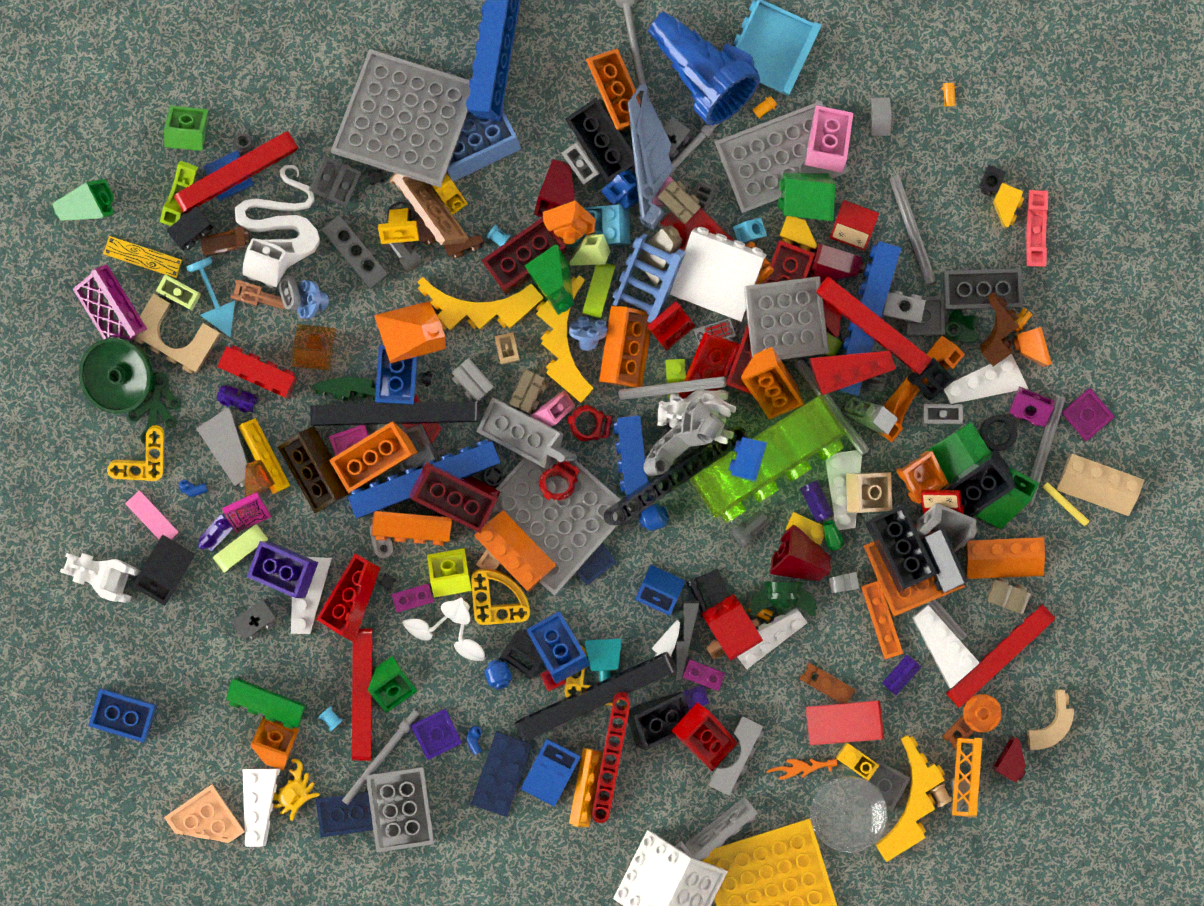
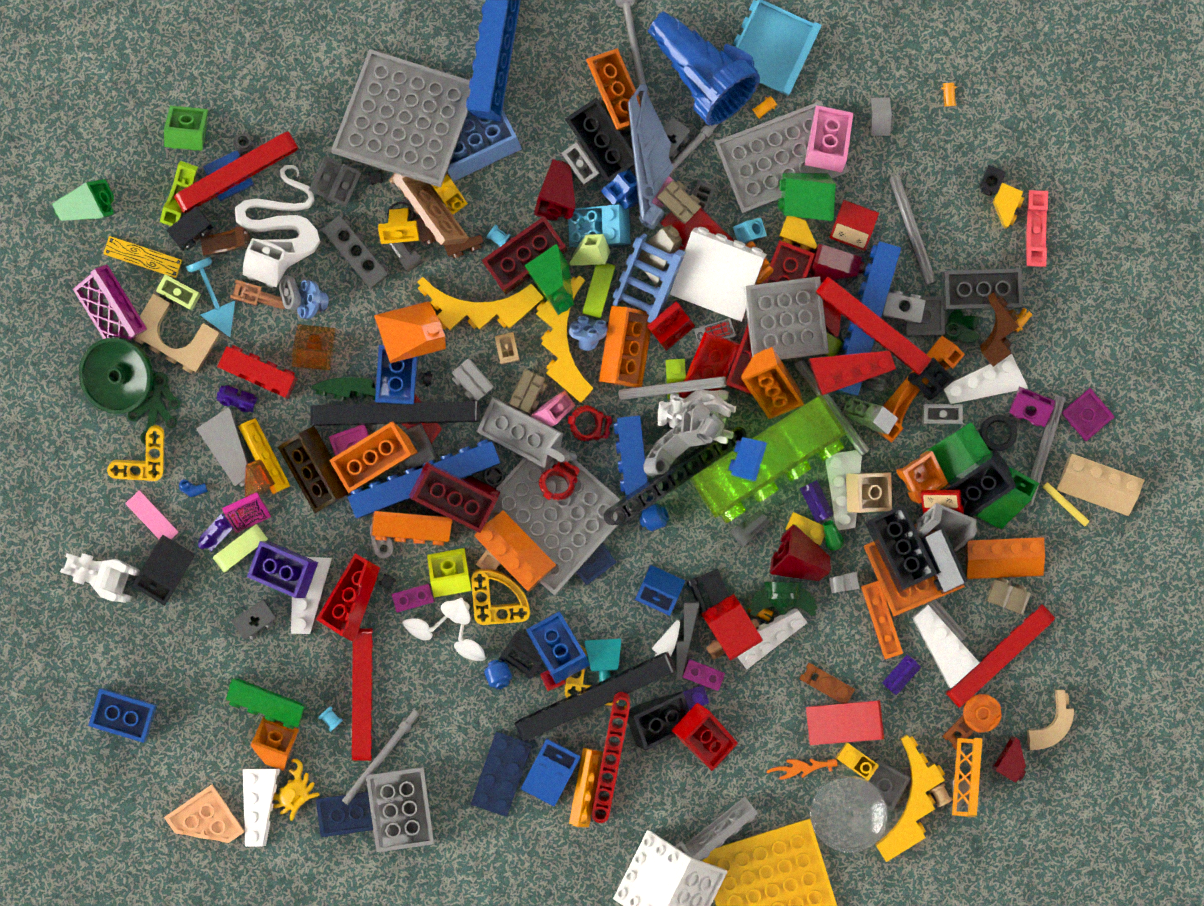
(390, 685): green slope -> none
(436, 734): dark purple plate -> none
(472, 739): blue arm -> none
(569, 221): orange brick -> none
(725, 778): light grey arch -> none
(1033, 346): orange slope -> none

